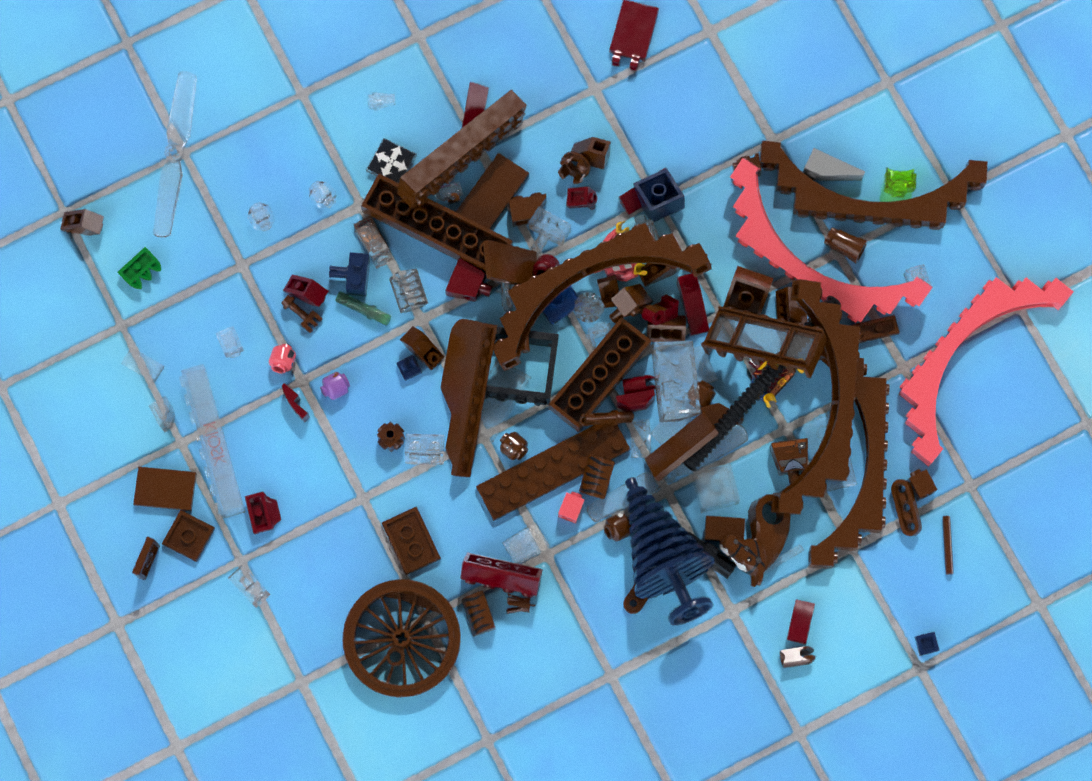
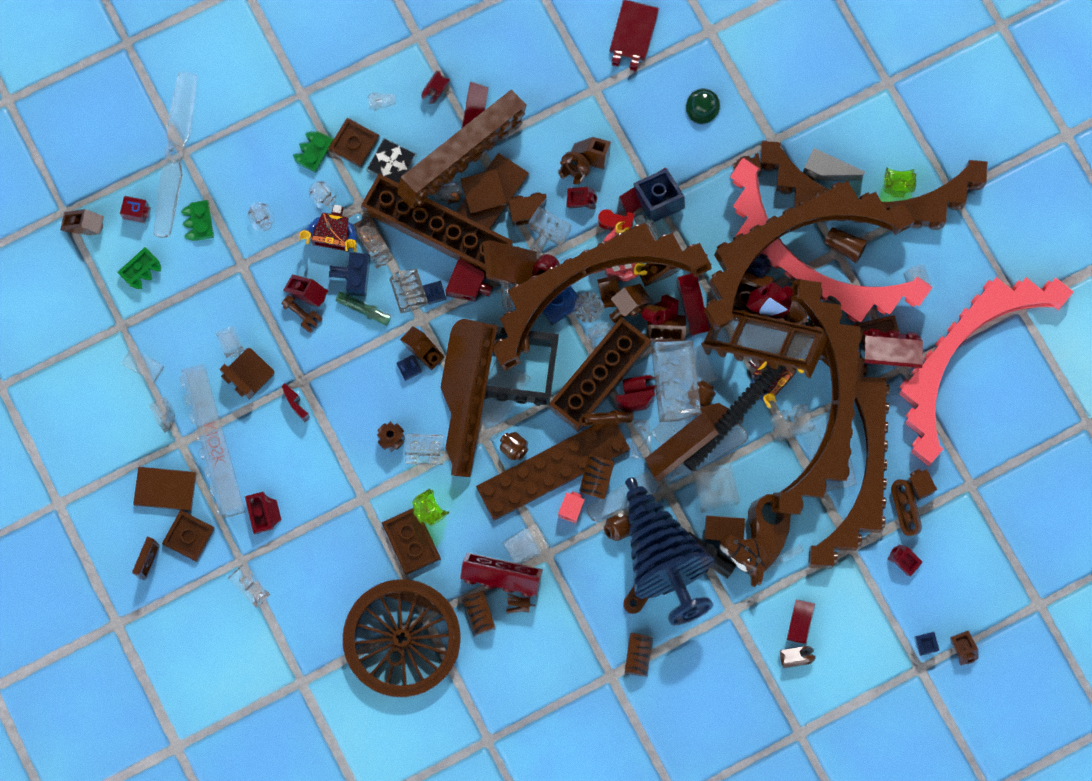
(135, 209): none -> dark red brick
(199, 221): none -> green plate
(247, 373): none -> reddish brown bracket
(282, 358): coral head -> none
(314, 151): none -> green plate
(331, 231): none -> torso
(335, 385): medium lavender head -> none
(353, 142): none -> reddish brown tile
(427, 509): none -> clear neon green hair
(434, 292): none -> dark blue tile
(435, 87): none -> dark red piece
(483, 192): none -> reddish brown tile
(608, 220): none -> red leg
(638, 655): none -> reddish brown brick
(702, 106): none -> dark green hat
(759, 266): none -> dark blue tile
(771, 300): none -> dark red torso
(786, 431): none -> clear brick
(790, 457): reddish brown torso -> none
(835, 204): none -> reddish brown arch
(892, 348): none -> slope
(905, 559): none -> dark red bracket
(948, 545): reddish brown bar -> none
(965, 648): none -> reddish brown bracket

